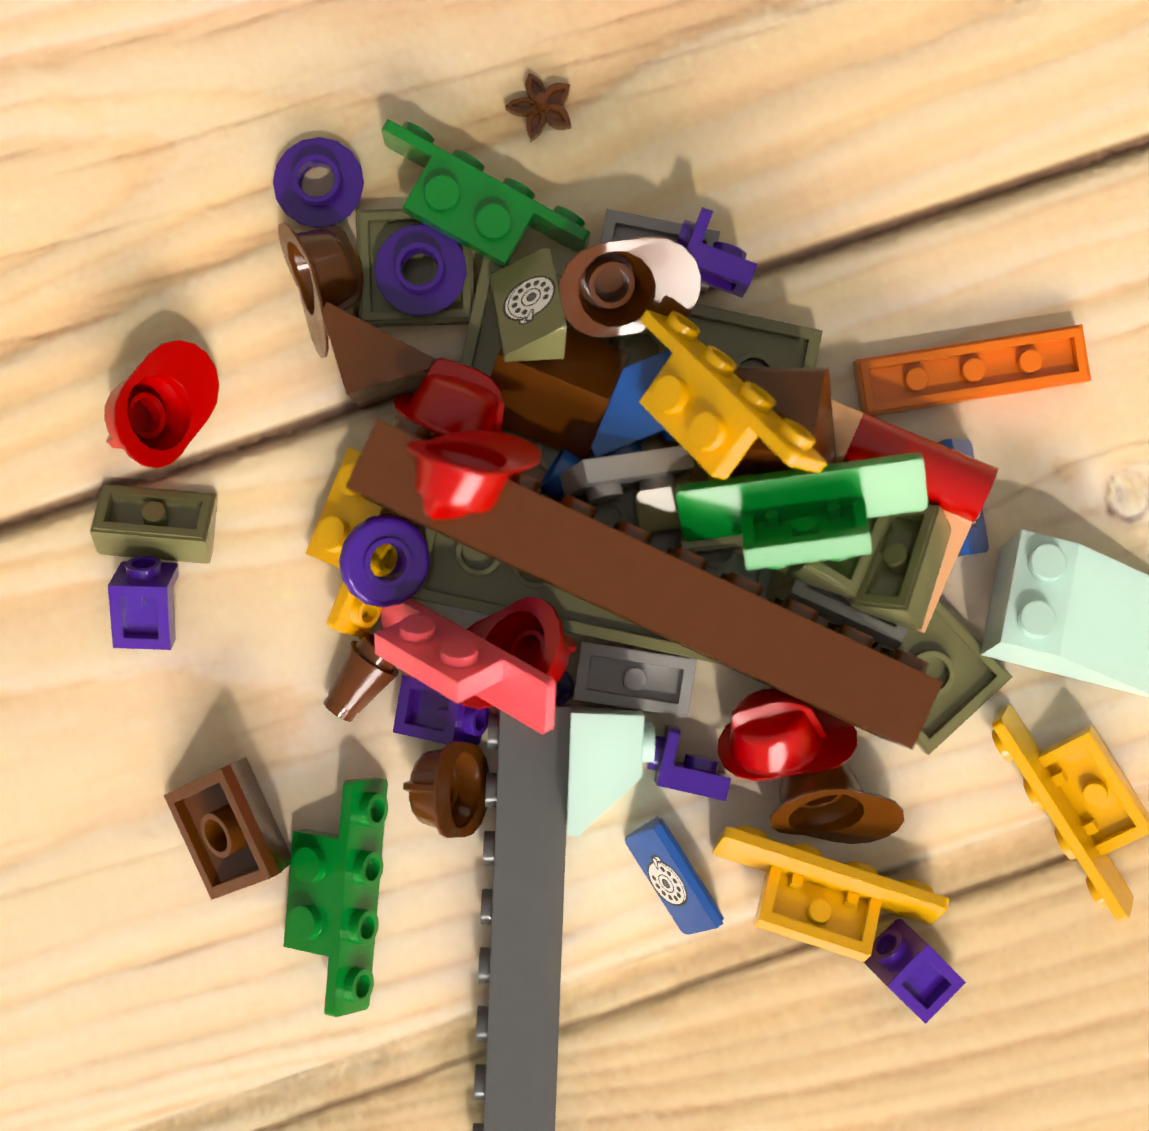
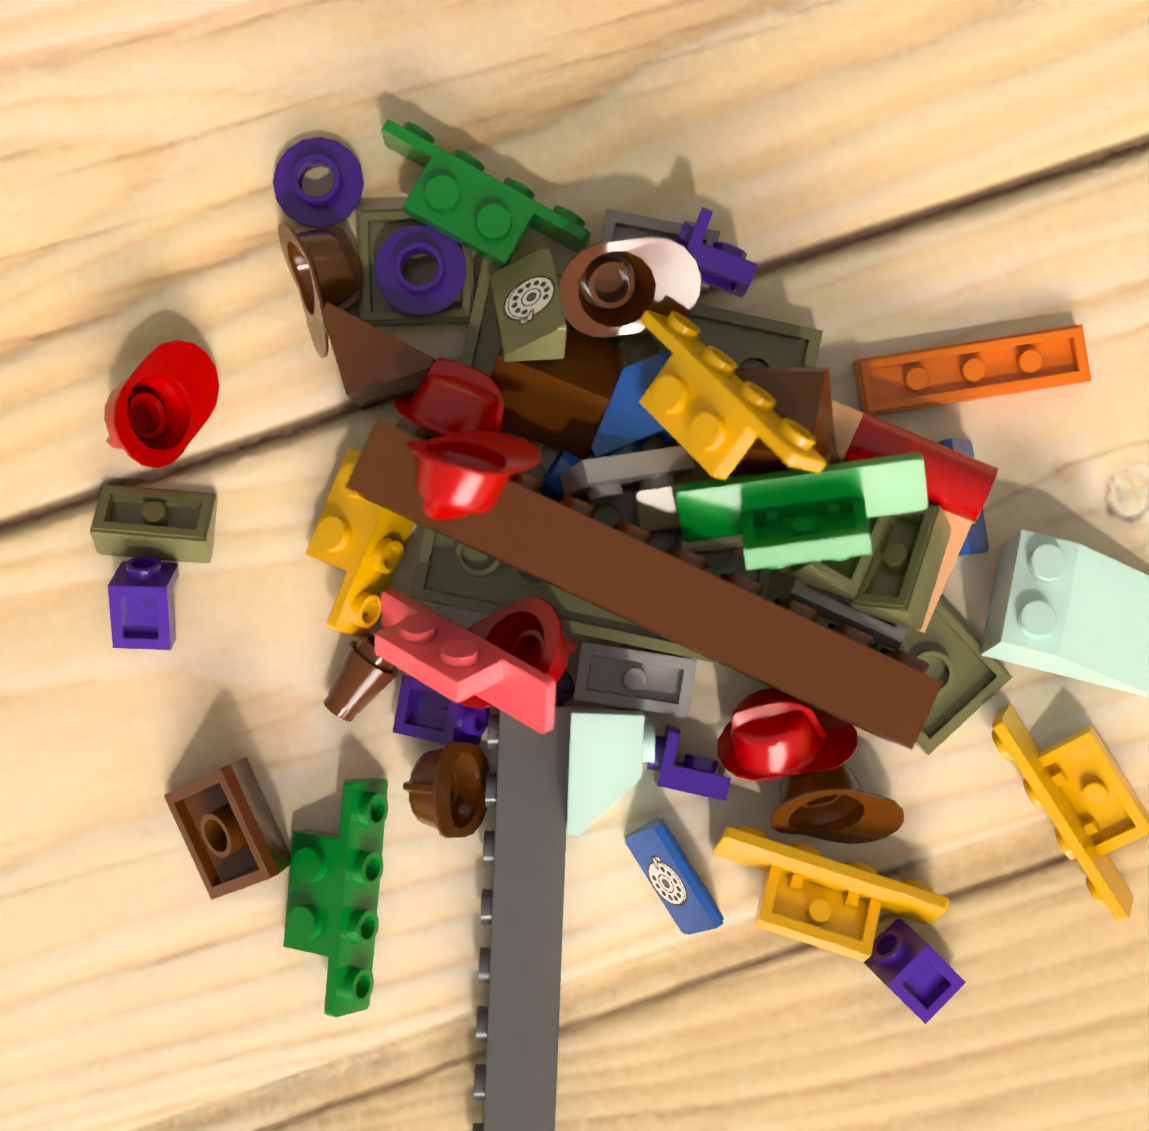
(410, 568): dark purple piece -> none
(542, 106): reddish brown plant -> none

